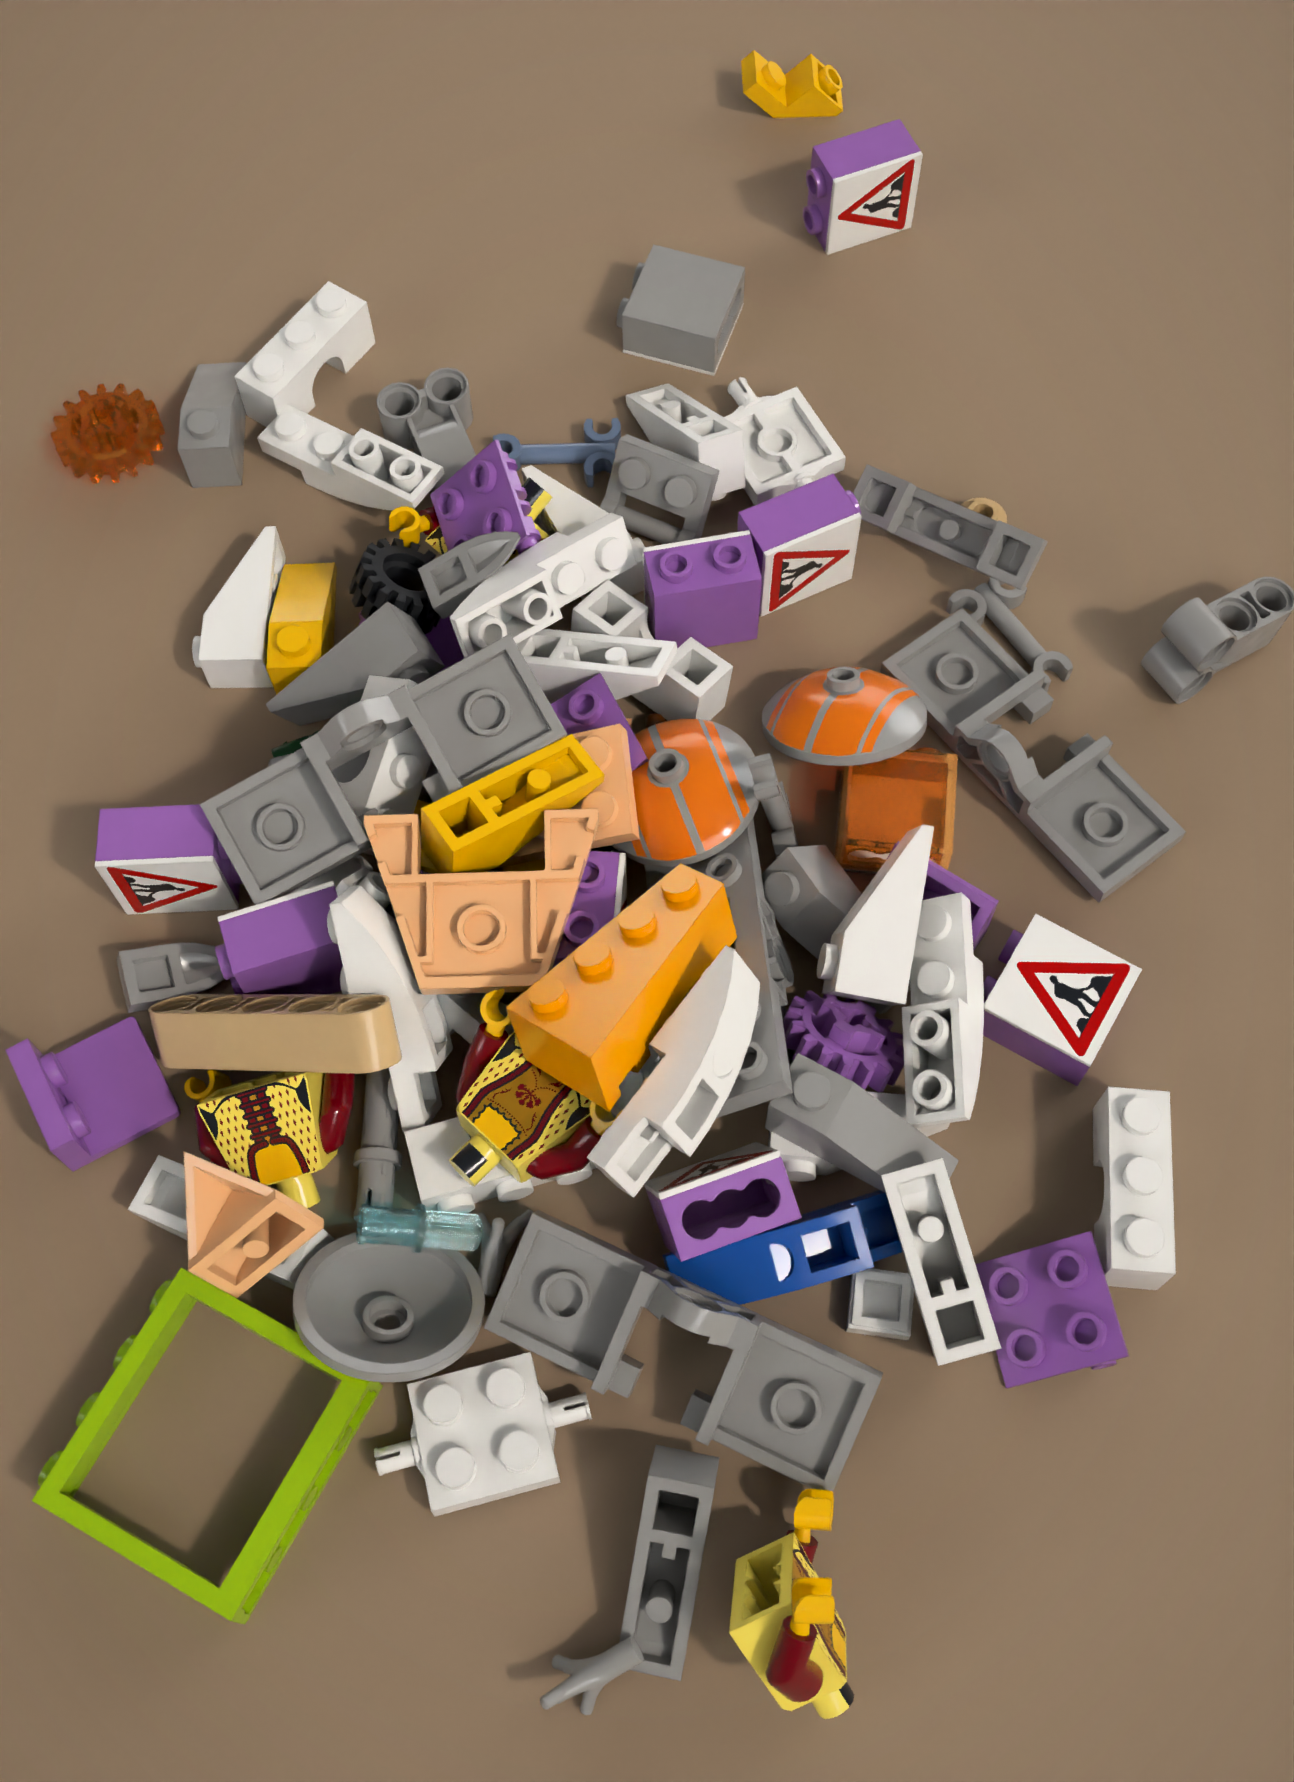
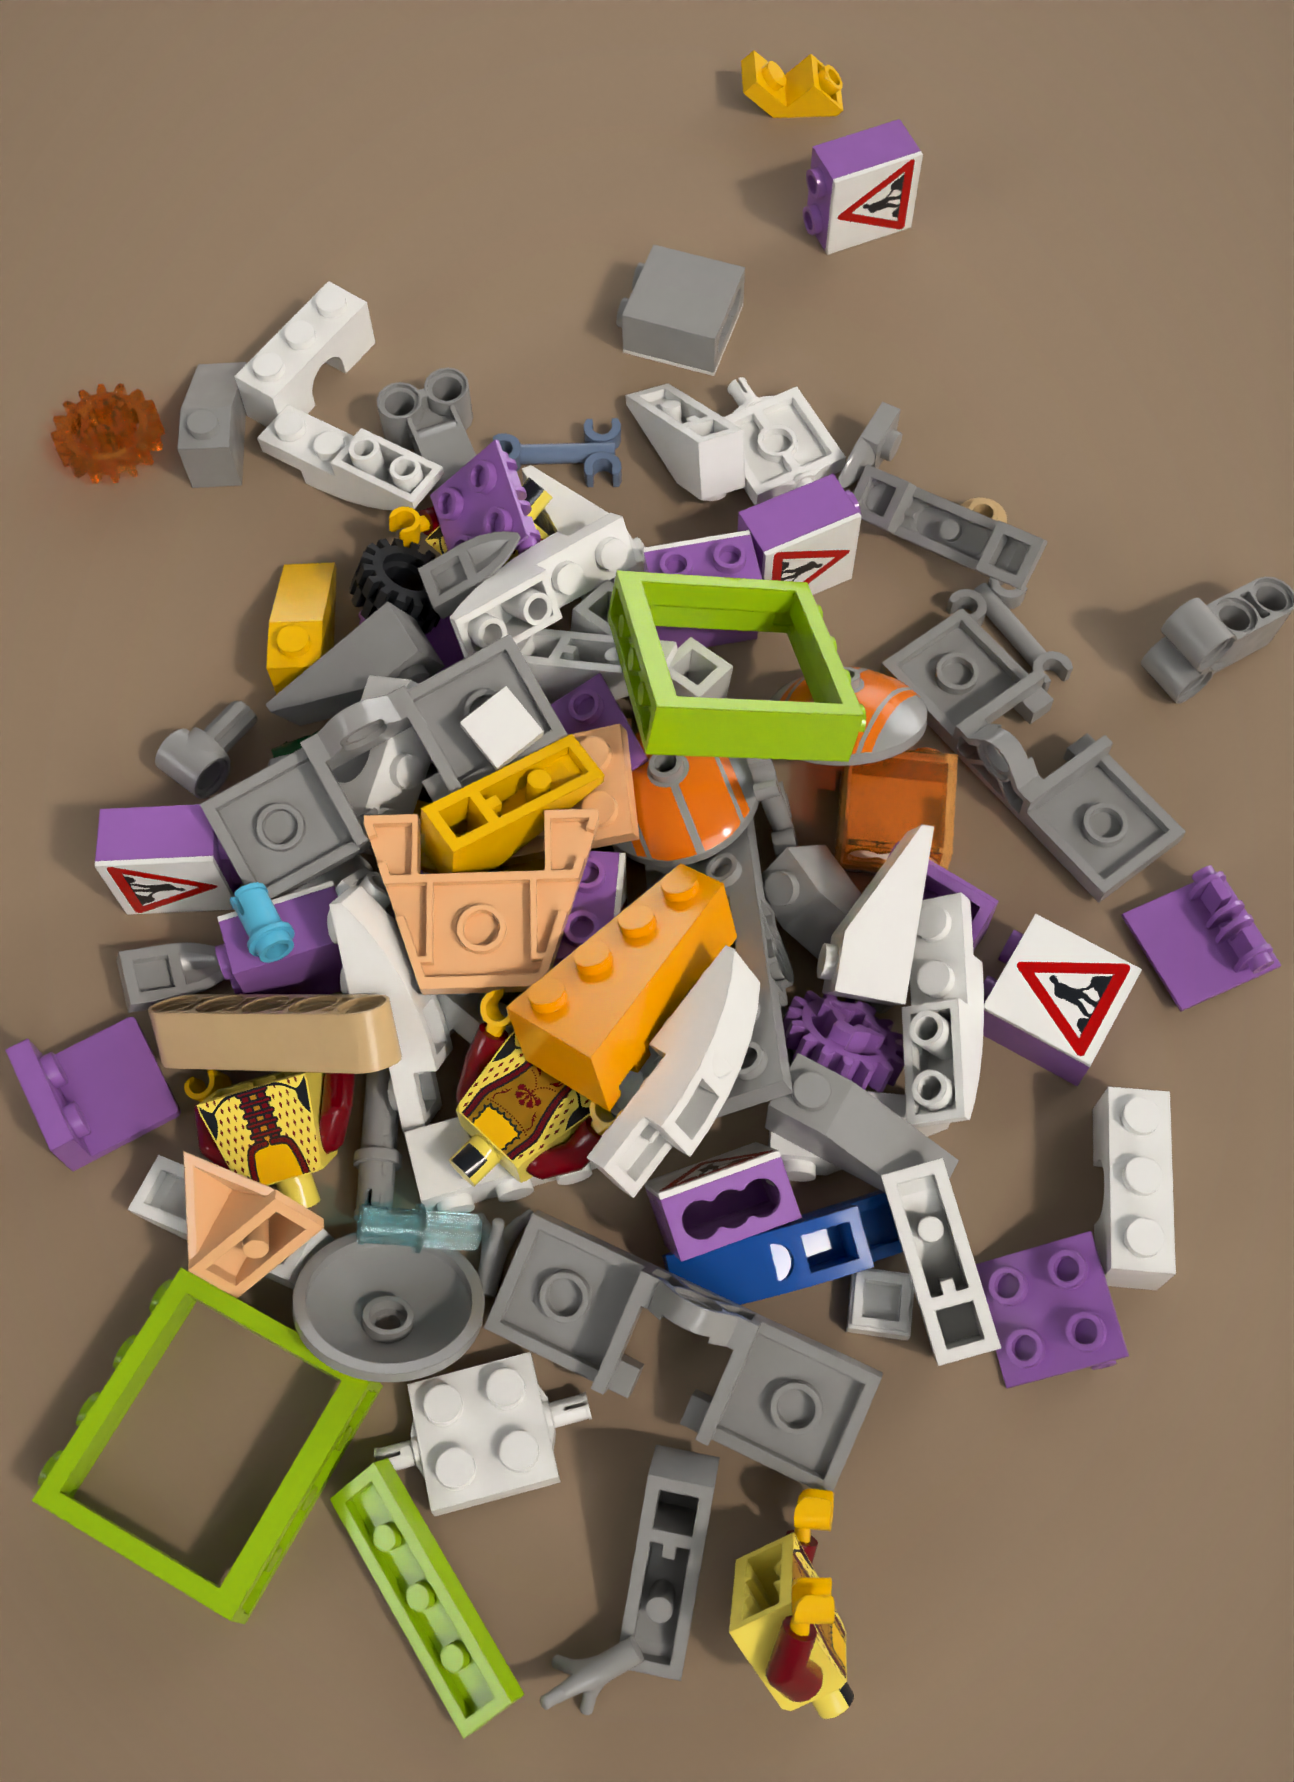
(199, 756): none -> light grey axle
(237, 621): white slope -> none
(262, 923): none -> medium azure pin
(426, 1597): none -> lime plate
(501, 728): none -> white tile
(663, 481): light grey plate -> none
(724, 725): none -> lime window
(877, 442): none -> light grey plate
(1201, 939): none -> medium lavender hinge

